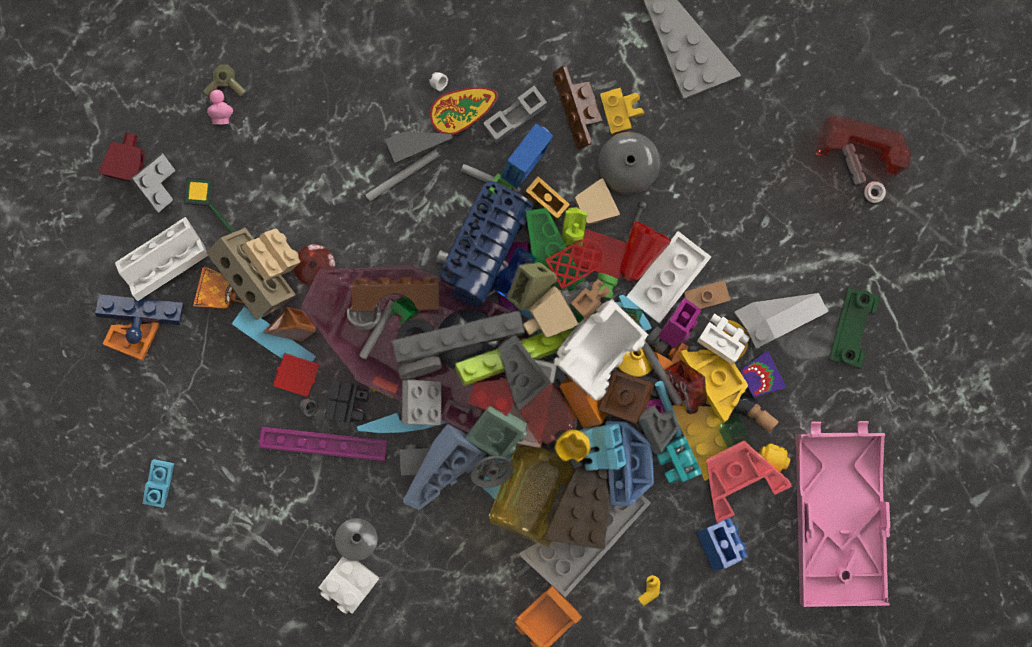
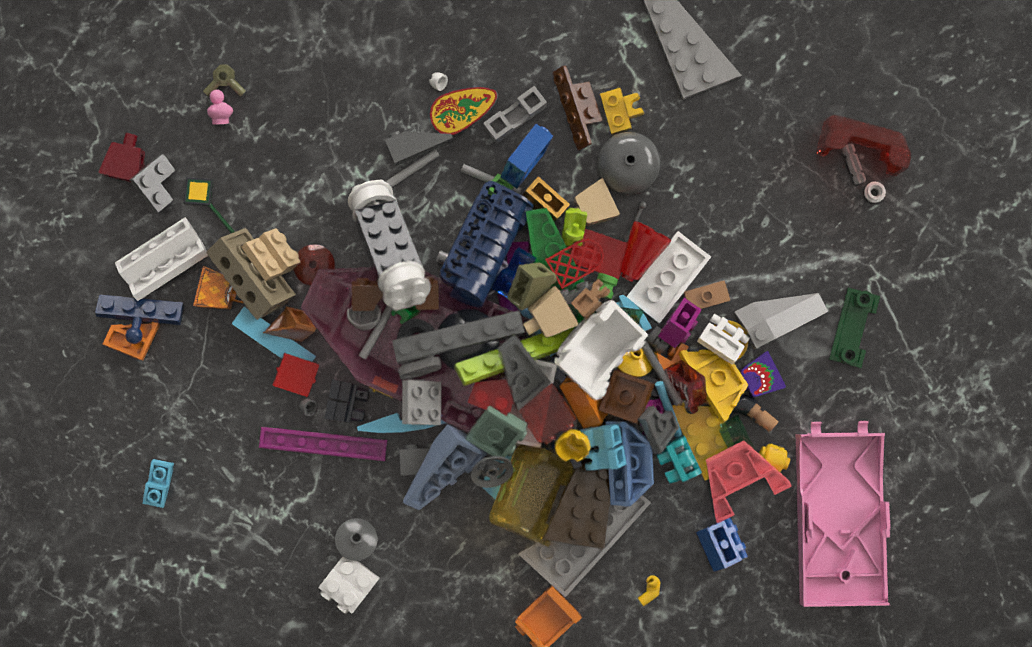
(388, 245): none -> brick

